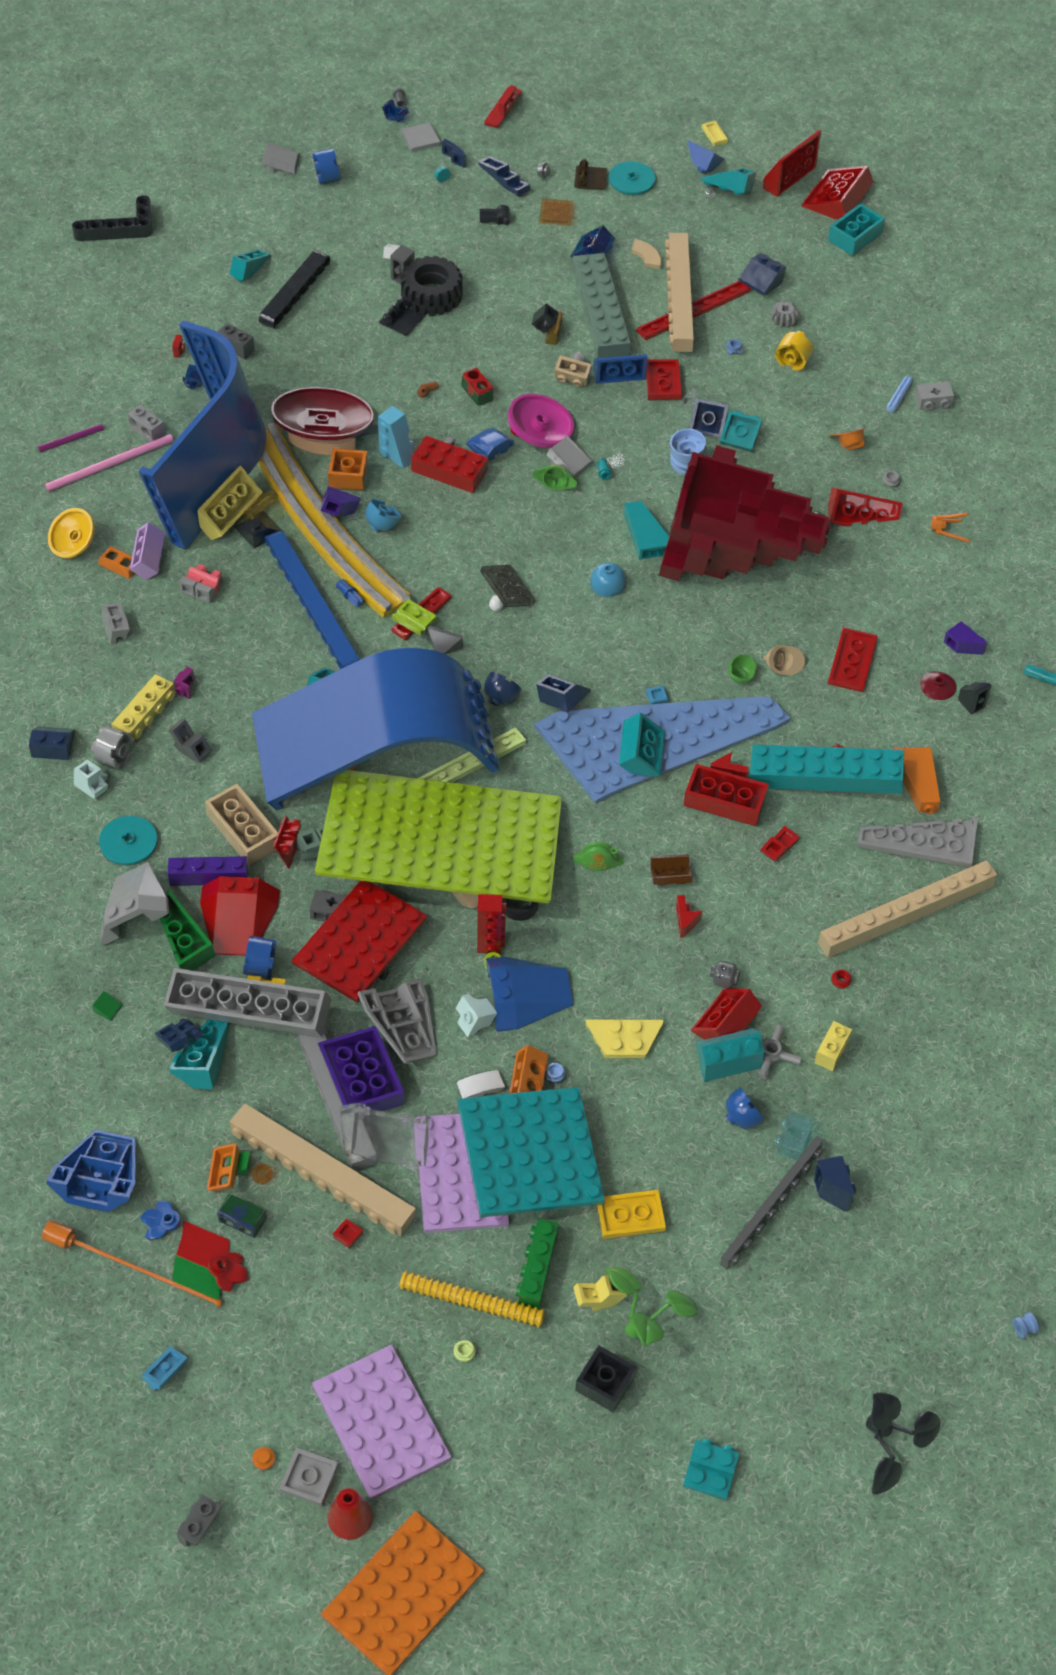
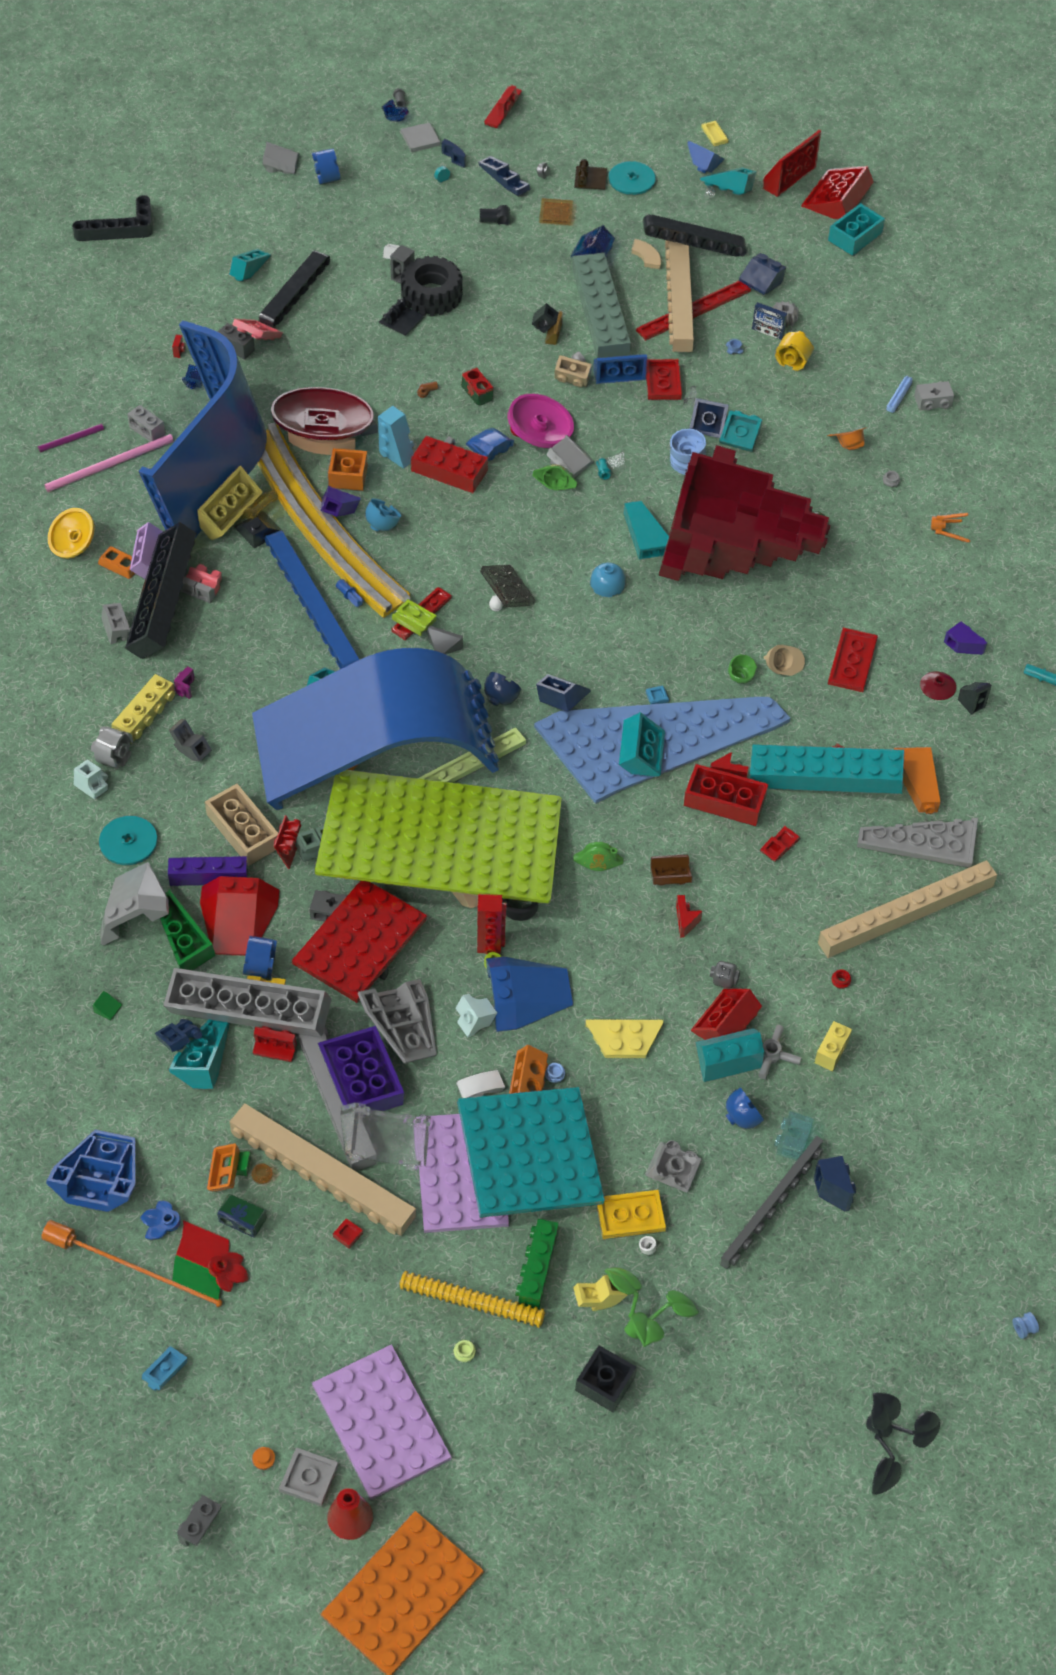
(51, 742): dark blue slope -> none
(161, 591): none -> black brick
(257, 329): none -> coral plate
(274, 1044): none -> red bracket
(644, 1244): none -> white hinge
(673, 1165): none -> light grey slope
(694, 235): none -> black beam
(711, 1469): teal plate -> none
(769, 321): none -> tile
(852, 507): red wedge -> none

